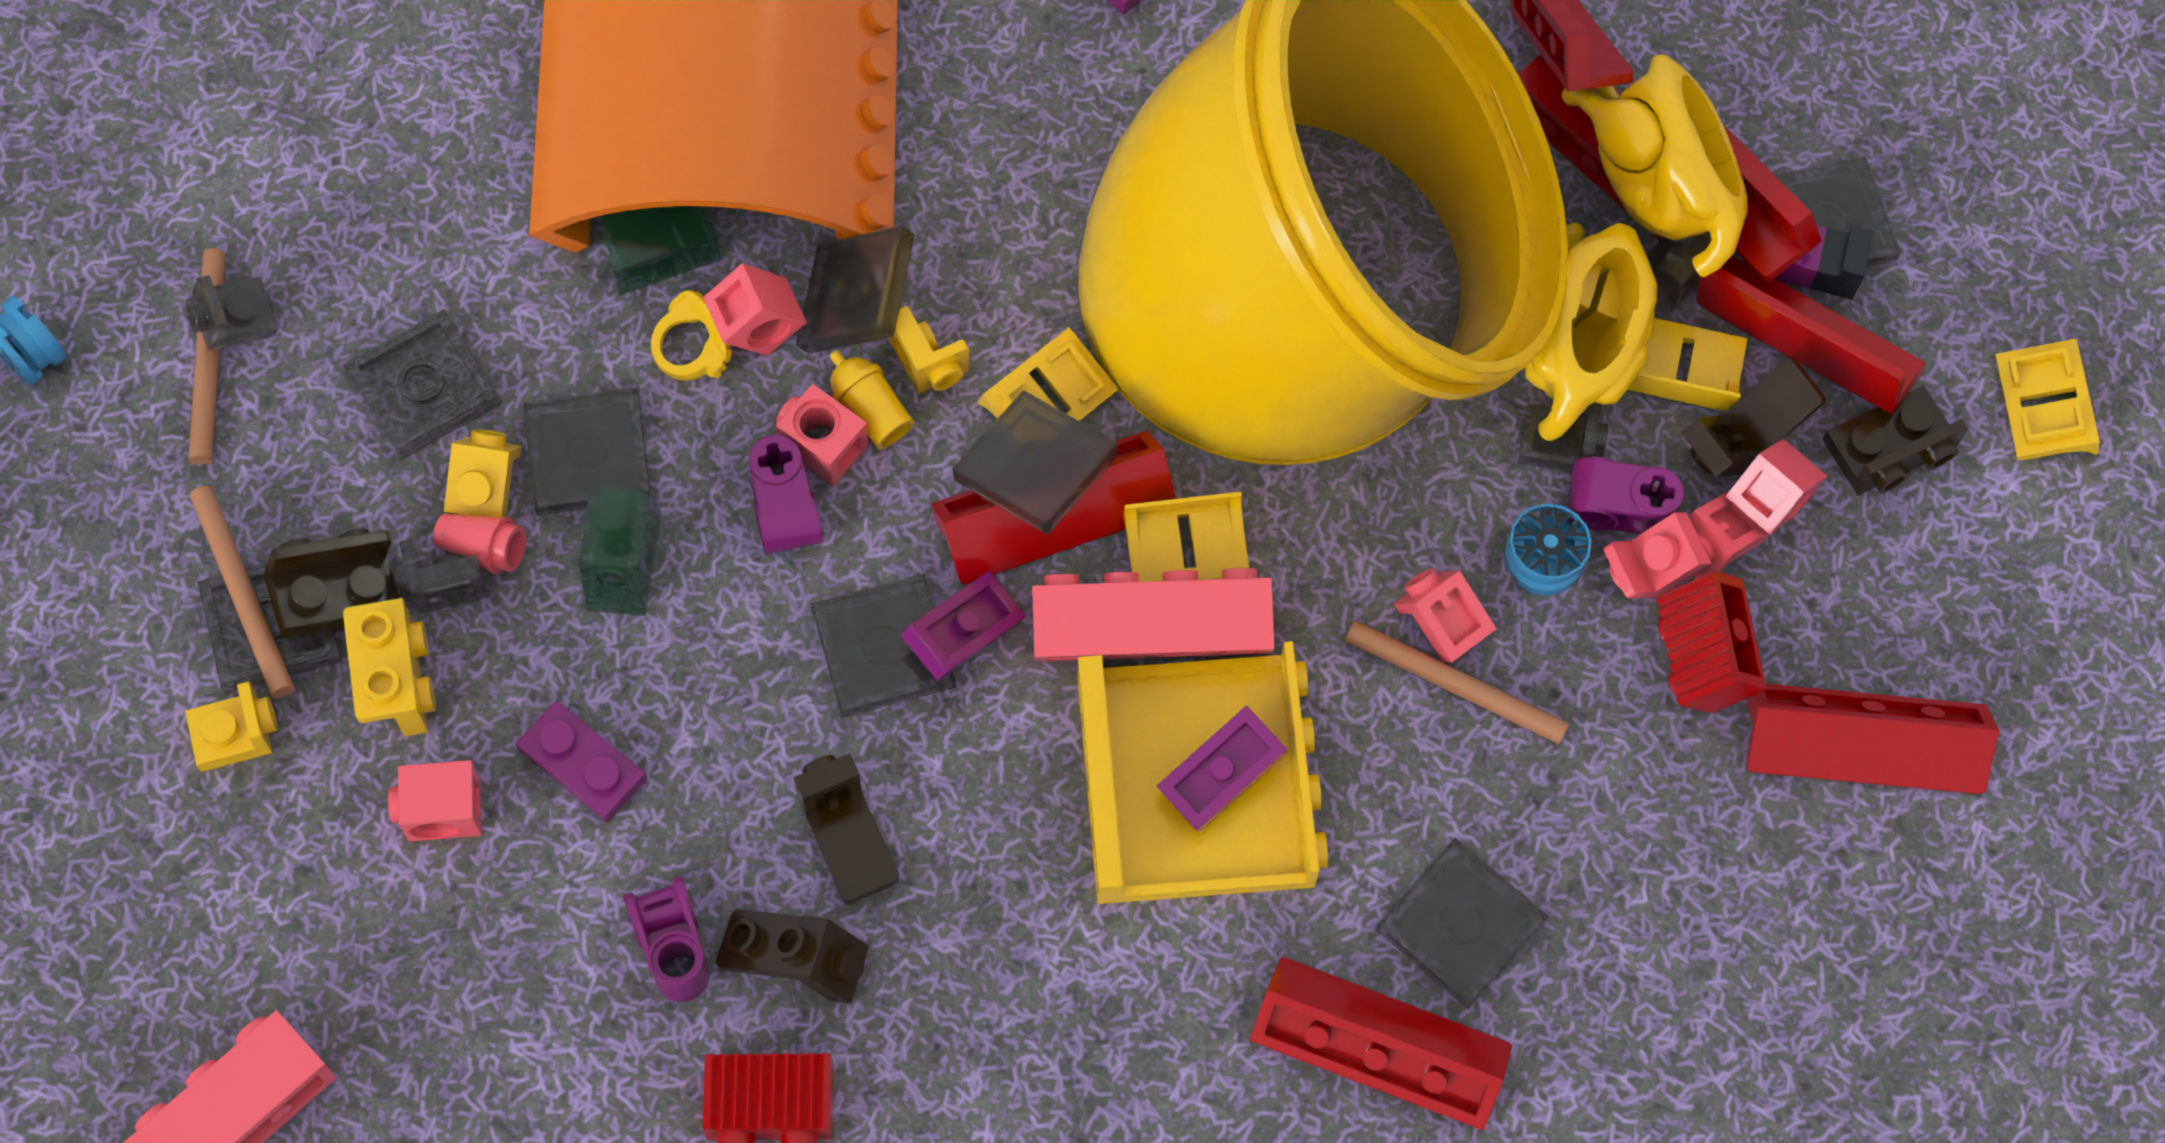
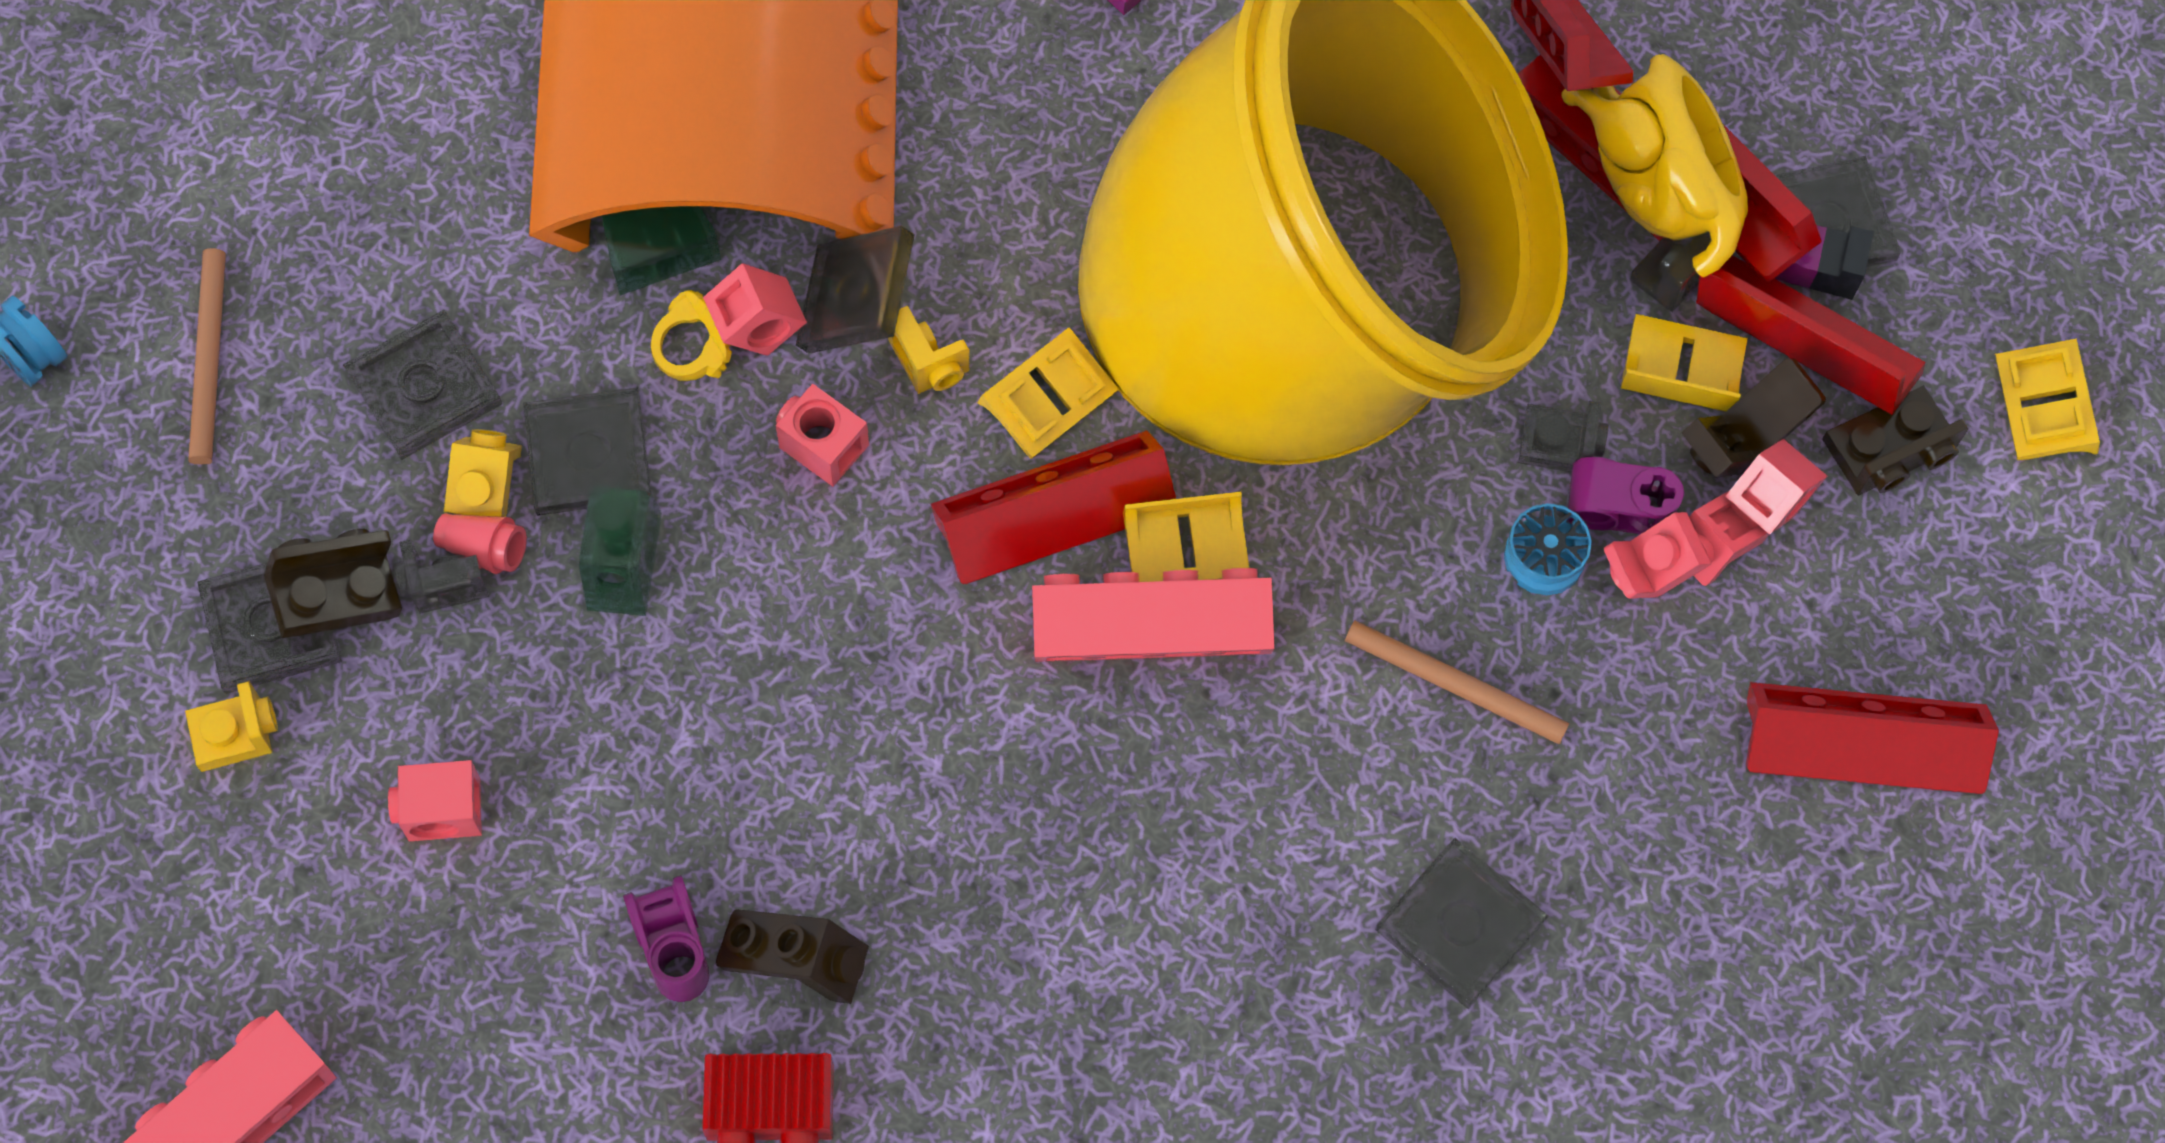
(230, 312): clear smoke bracket -> none
(242, 592): nougat bar -> none
(386, 666): yellow bracket -> none
(581, 761): magenta plate -> none
(783, 502): magenta piece -> none
(844, 827): dark brown bracket -> none
(865, 647): clear smoke tile -> none
(866, 393): yellow piece -> none
(963, 625): magenta plate -> none
(1035, 462): clear smoke tile -> none
(1147, 723): yellow panel -> none
(1222, 769): magenta plate -> none
(1382, 1042): red panel -> none
(1446, 612): coral bracket -> none
(1600, 327): yellow piece -> none
(1710, 643): red brick -> none

